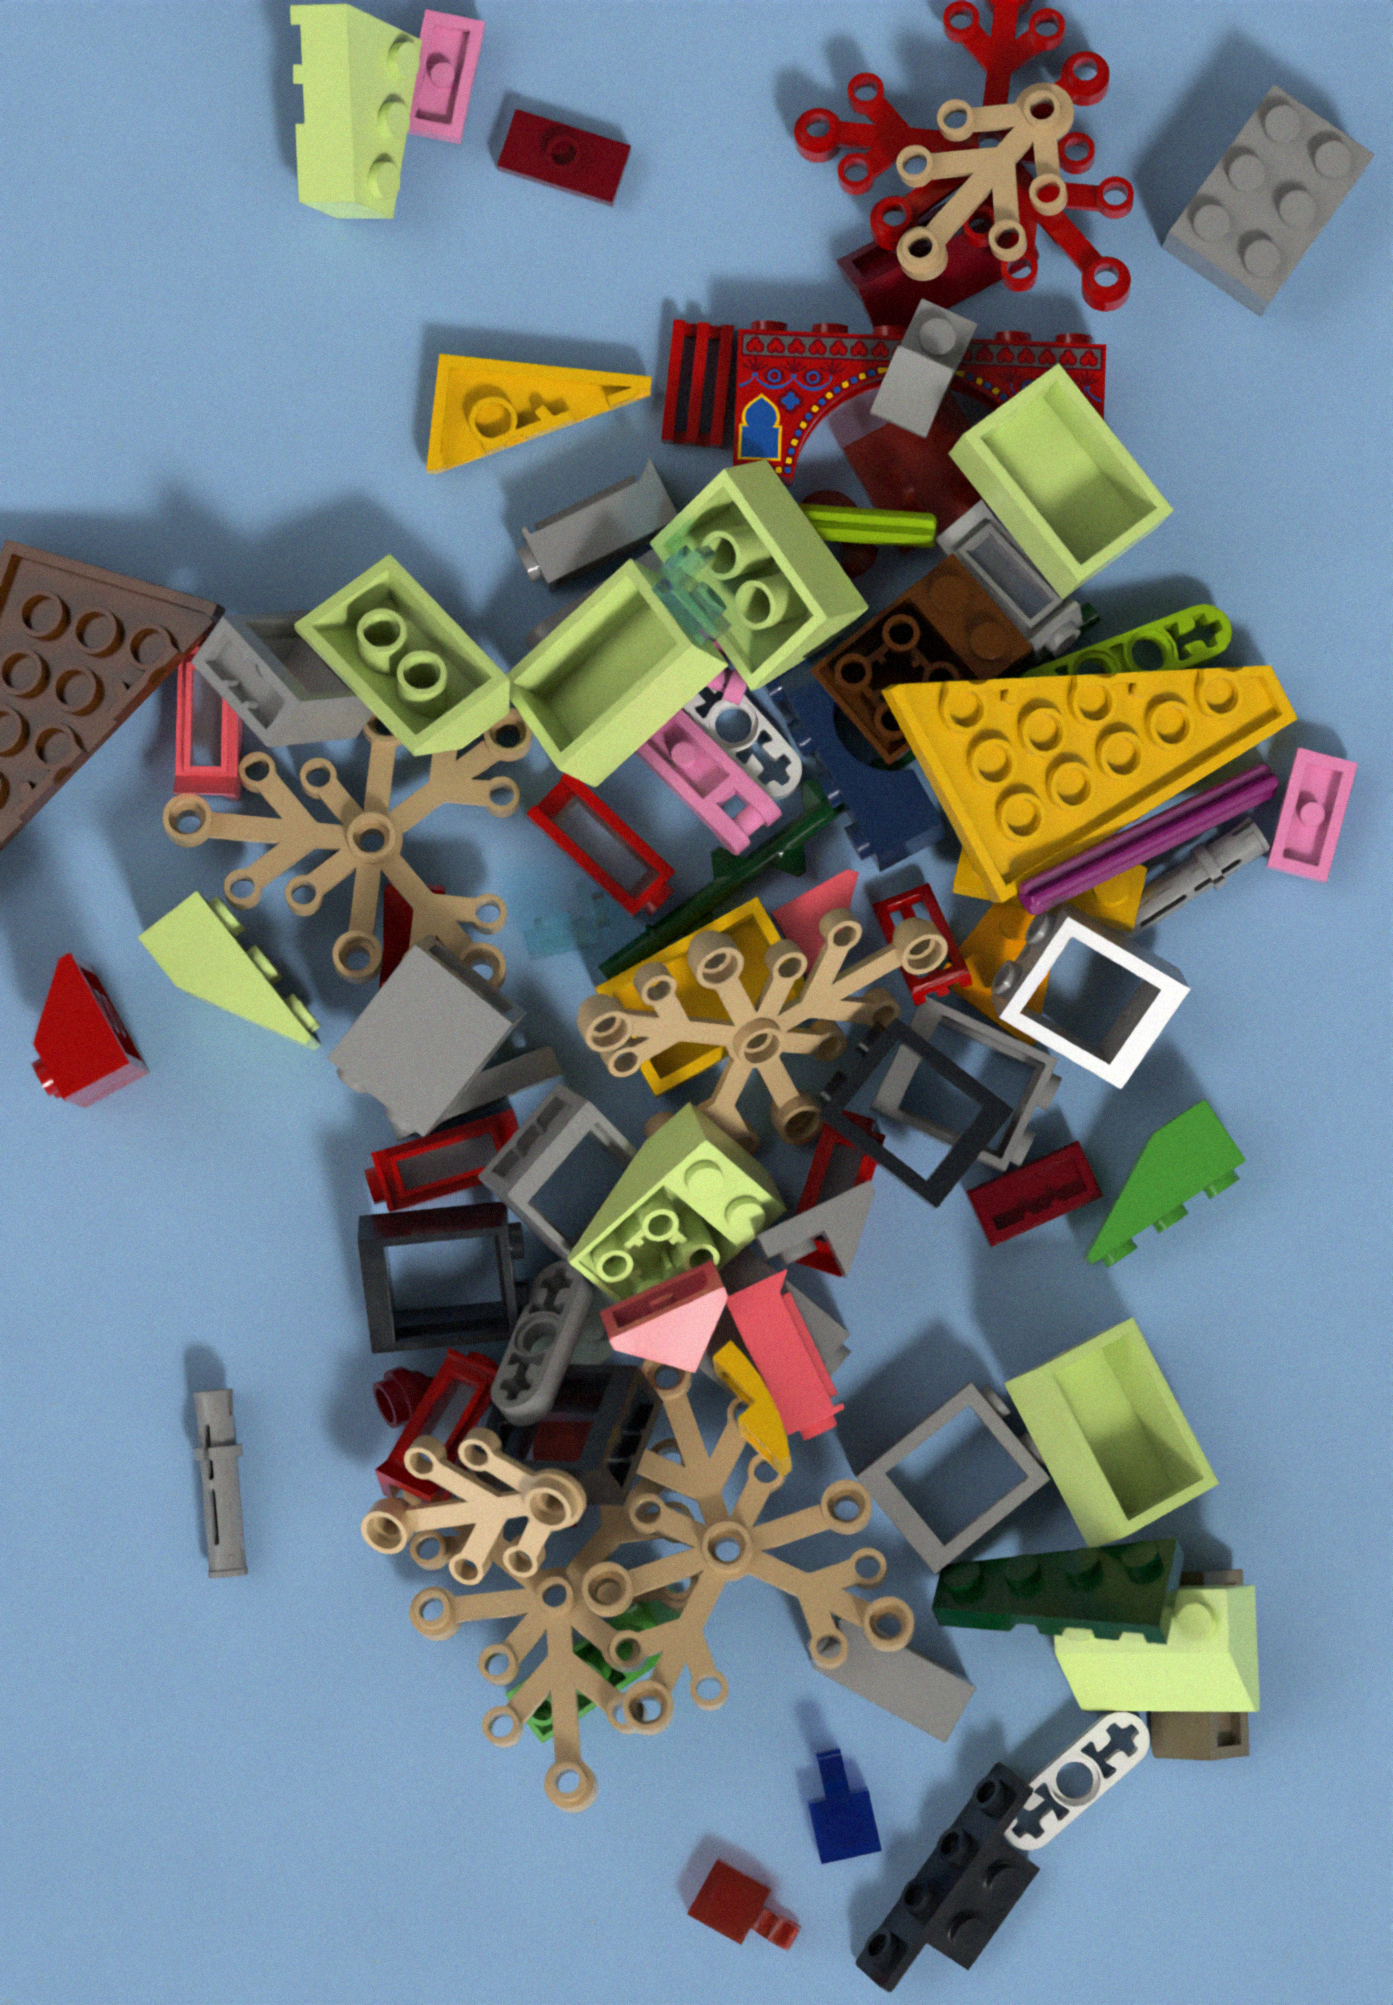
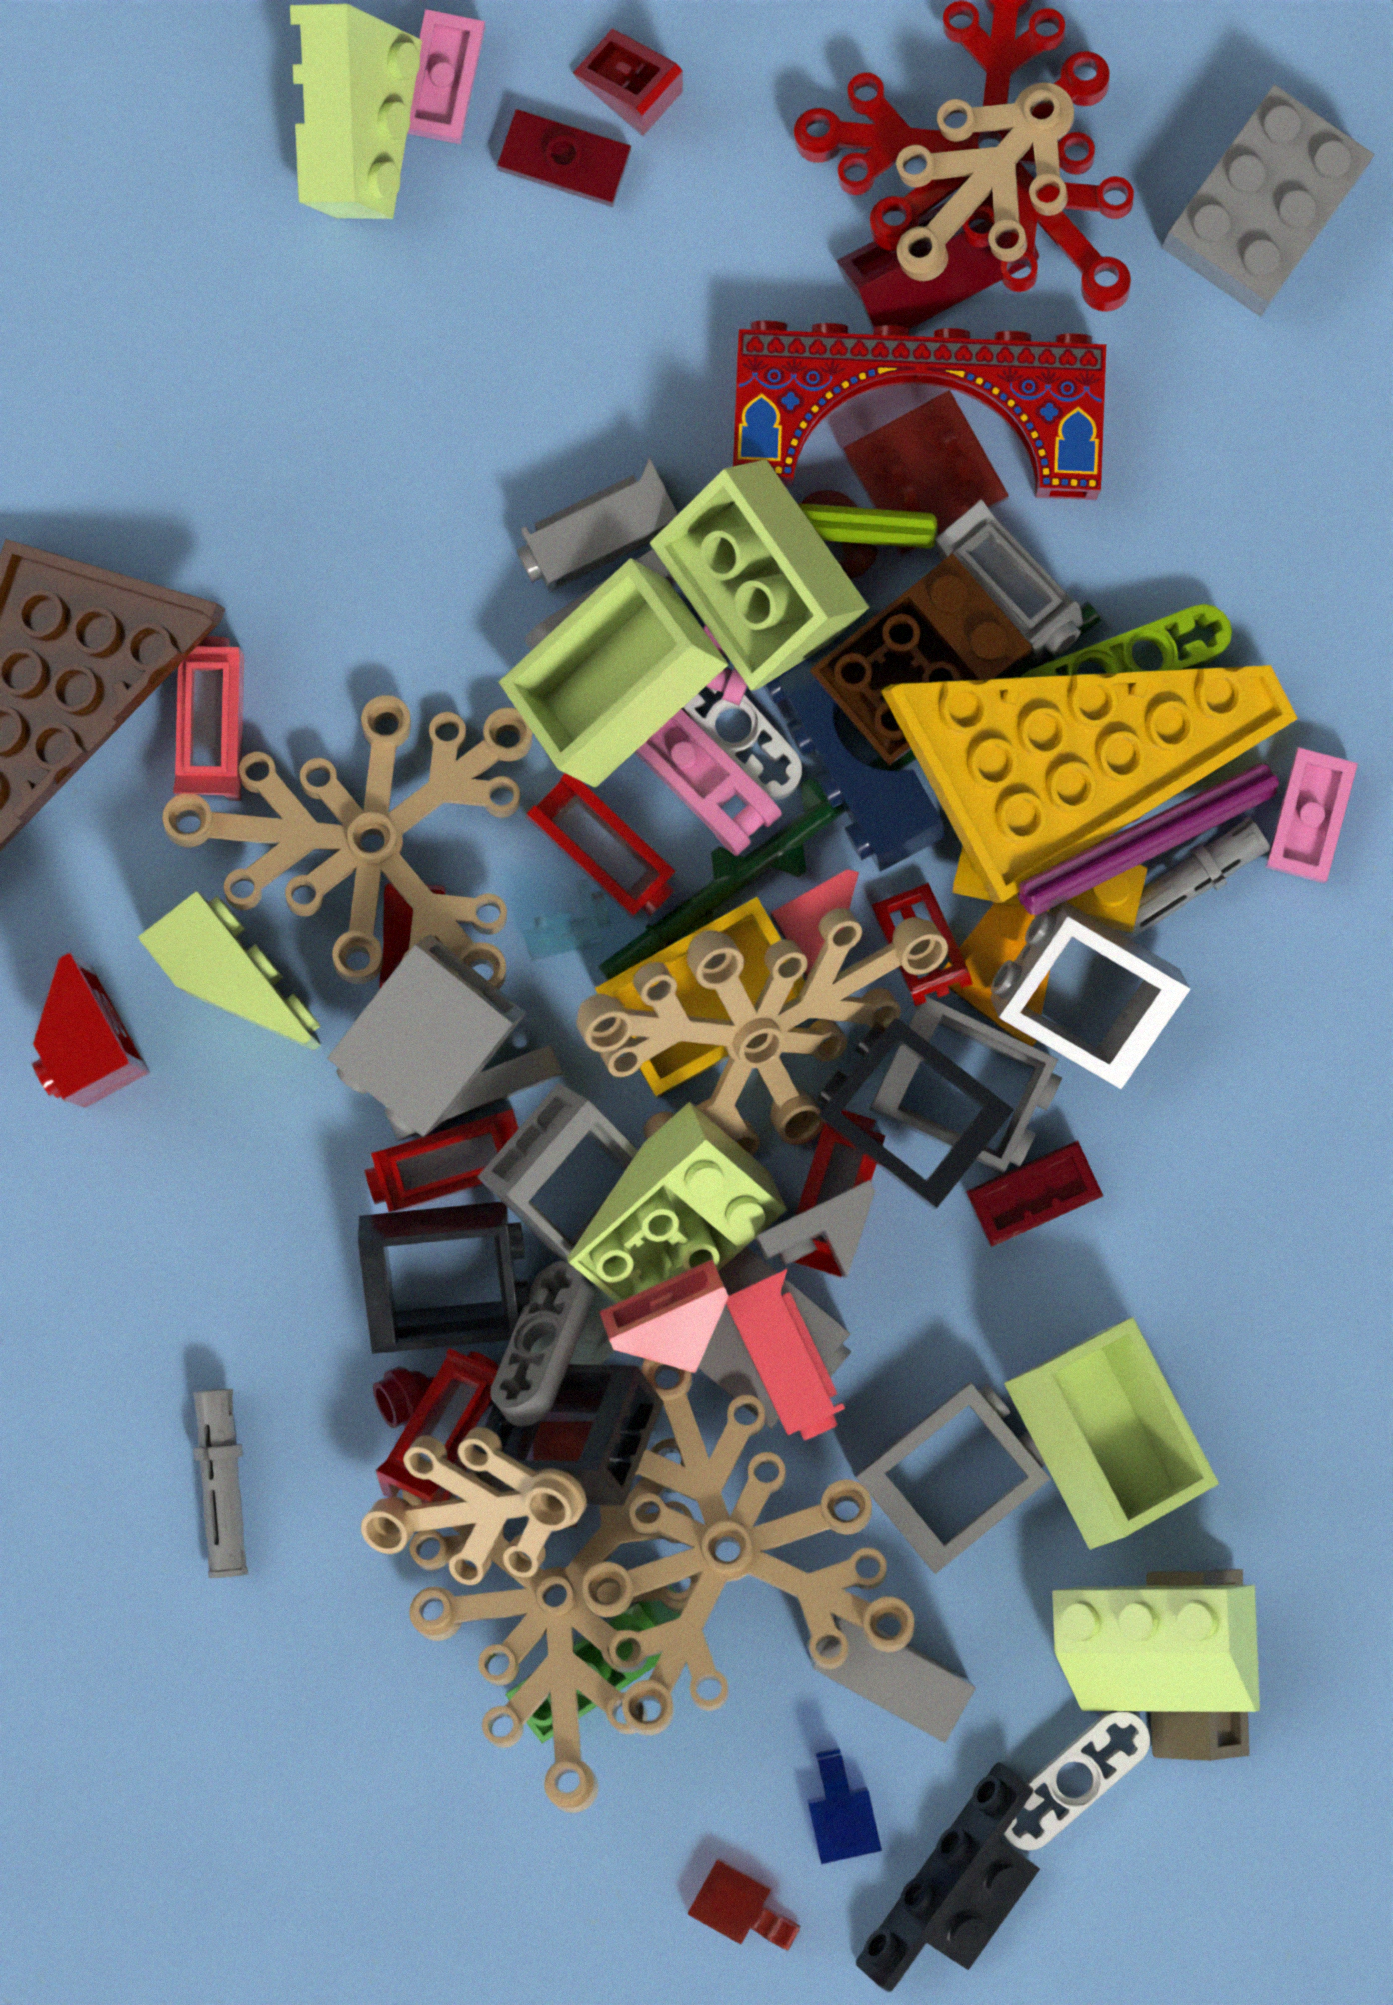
(279, 681): light grey window -> none
(408, 660): yellowish green slope -> none
(501, 403): yellow wing -> none
(631, 79): none -> red slope
(693, 605): clear light blue bracket -> none
(702, 332): red tile -> none
(761, 1421): yellow slope -> none
(923, 368): light grey slope -> none
(1060, 481): yellowish green piece -> none
(1082, 1588): dark green wing -> none
(1171, 1167): bright green slope -> none

